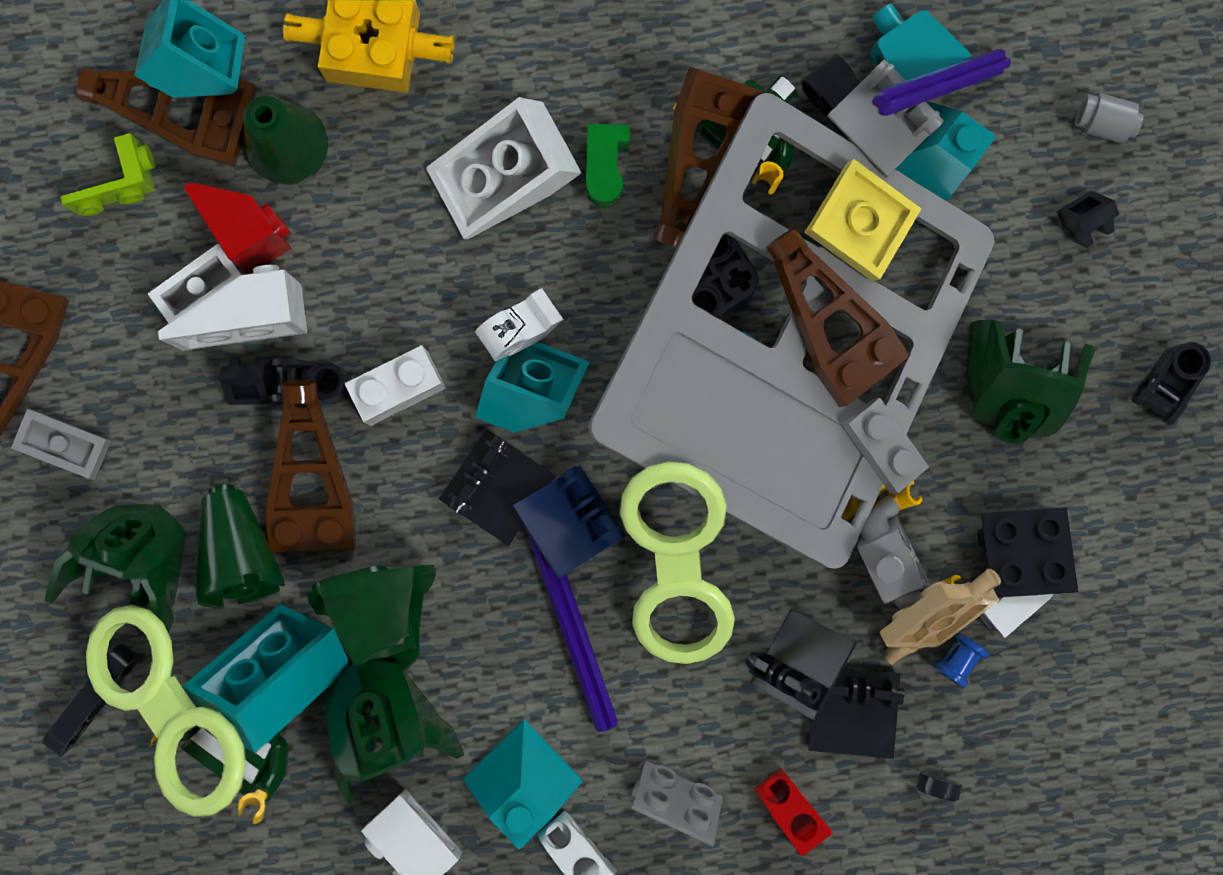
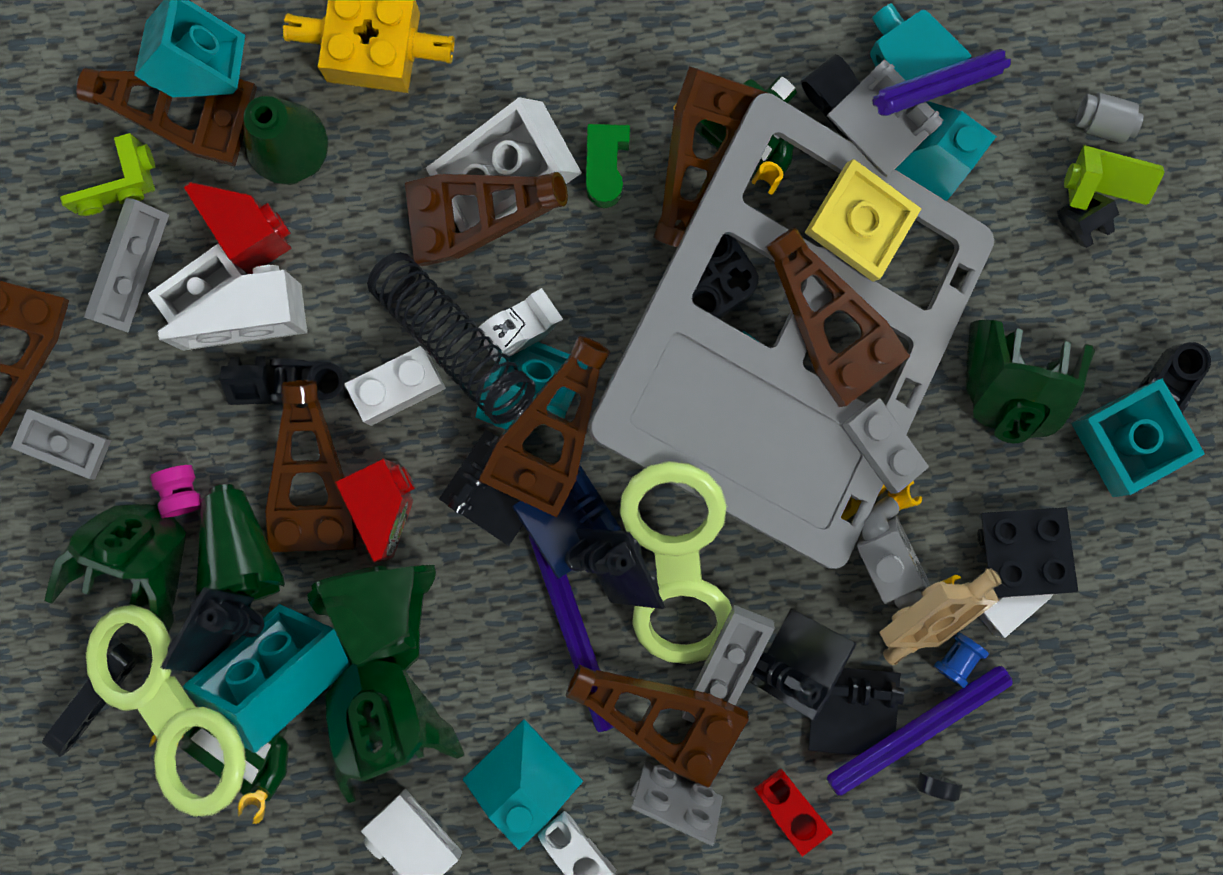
(126, 265): none -> light grey plate
(176, 491): none -> dark pink wheel
(210, 628): none -> black hinge
(379, 505): none -> red slope
(433, 217): none -> reddish brown plate
(497, 388): none -> black piece
(528, 476): none -> reddish brown plate
(618, 564): none -> black hinge
(705, 744): none -> reddish brown plate
(733, 656): none -> light grey plate
(919, 730): none -> dark purple axle
(1111, 175): none -> lime bracket
(1138, 439): none -> teal slope

